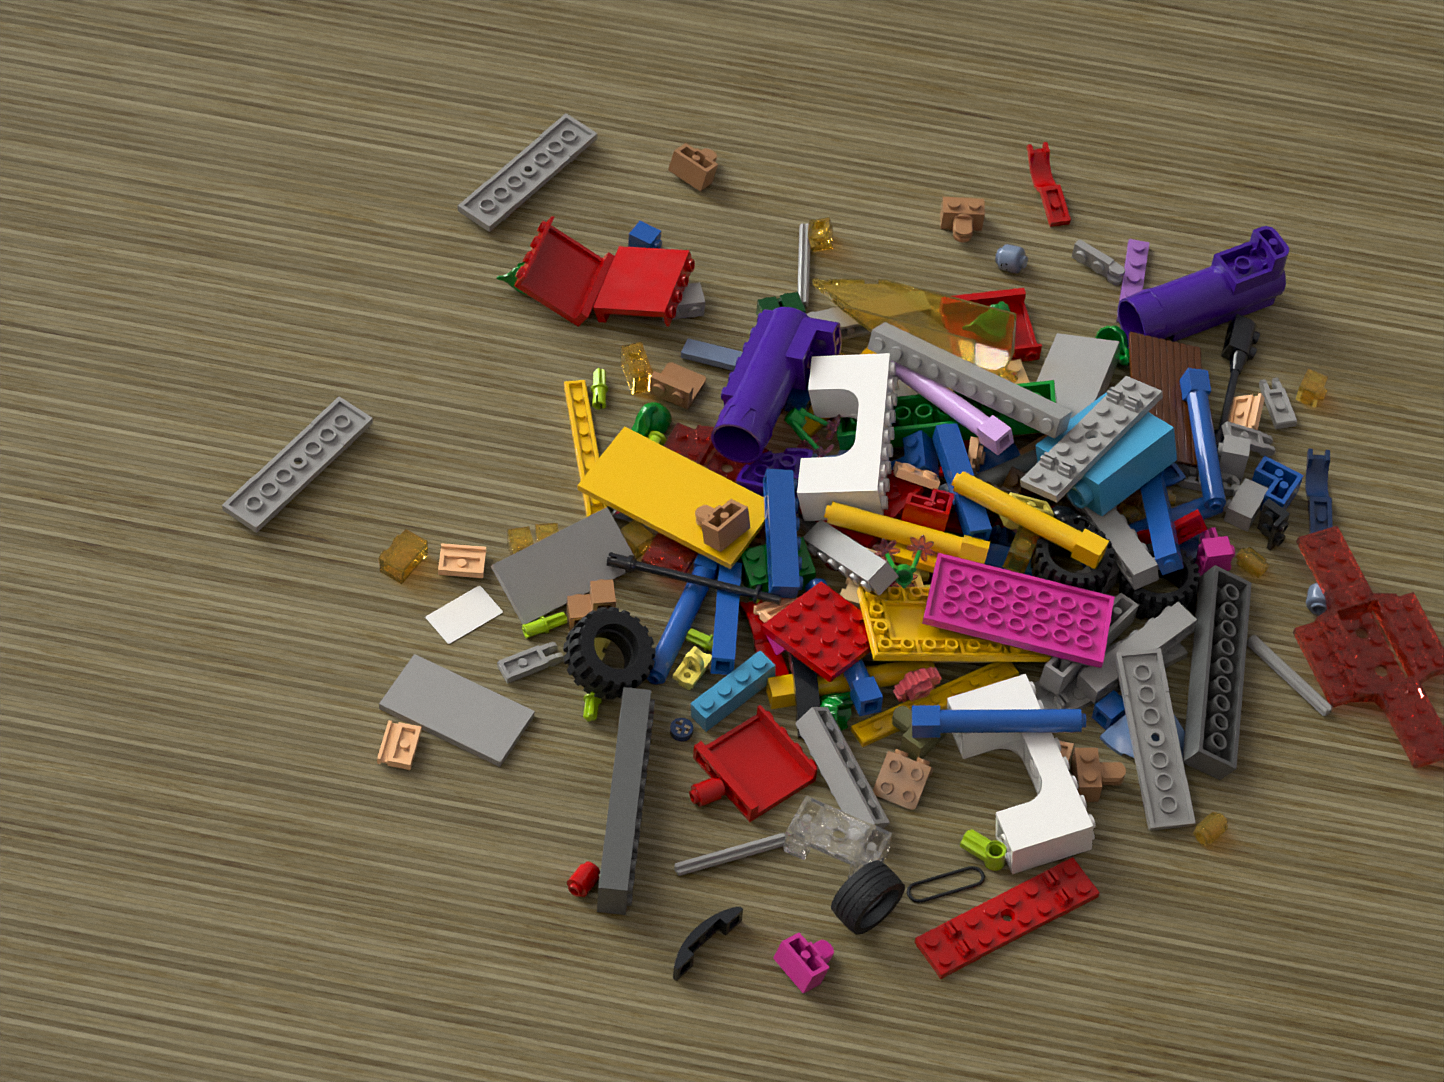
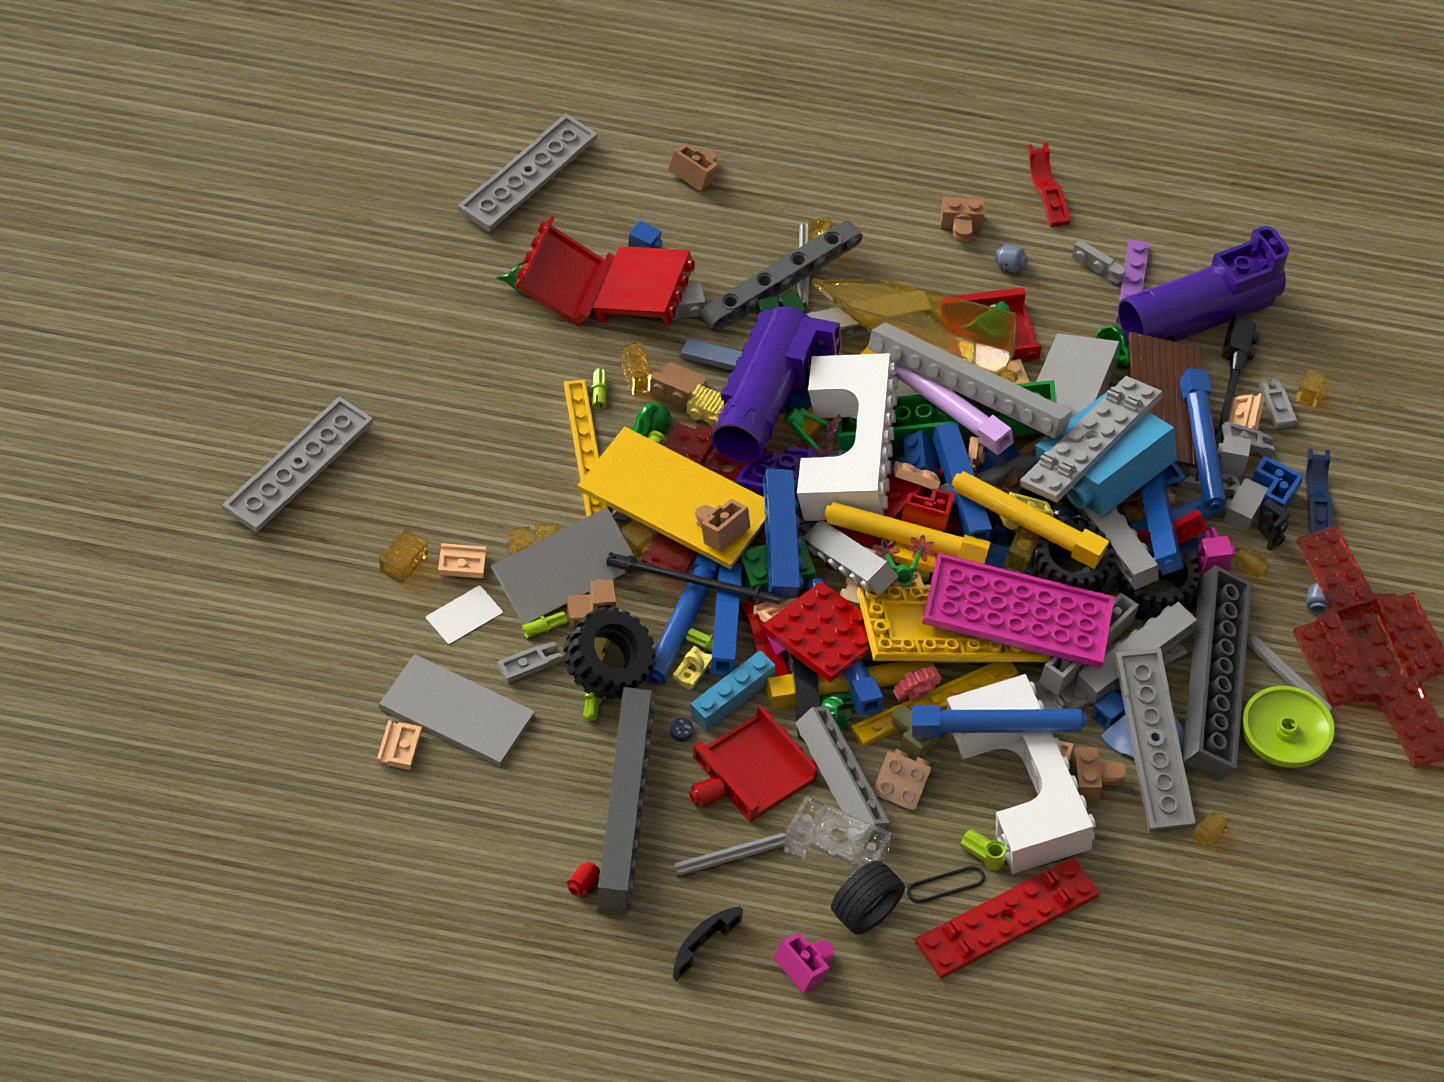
(705, 405): none -> light yellow brick
(781, 275): none -> dark grey beam
(1287, 726): none -> lime dish

